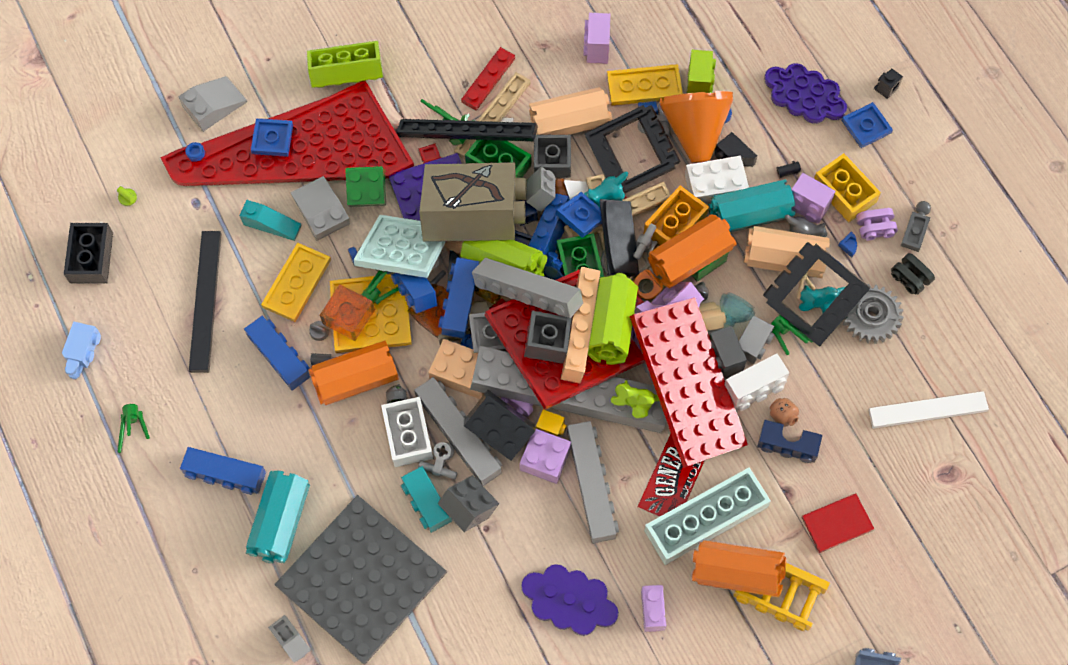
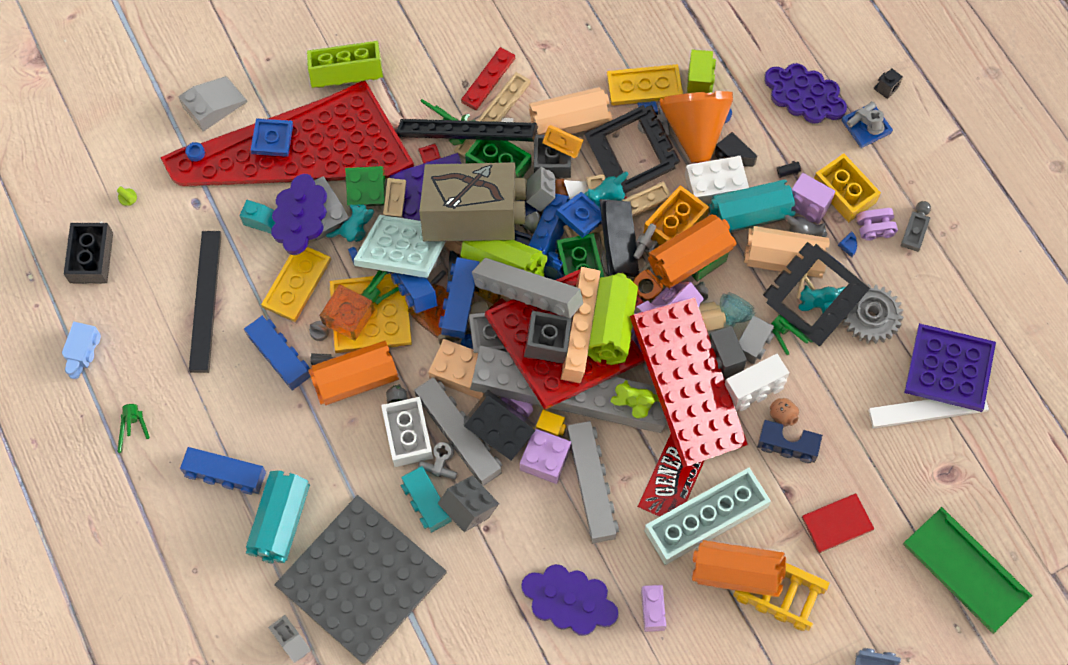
(299, 214): none -> dark purple plate
(353, 227): none -> teal animal
(395, 197): none -> tan plate
(531, 222): none -> light grey piece
(562, 141): none -> light orange plate
(597, 38): lavender brick -> none
(871, 117): none -> light grey piece
(912, 274): pearl dark grey brick -> none
(950, 367): none -> dark purple plate
(967, 570): none -> green ladder

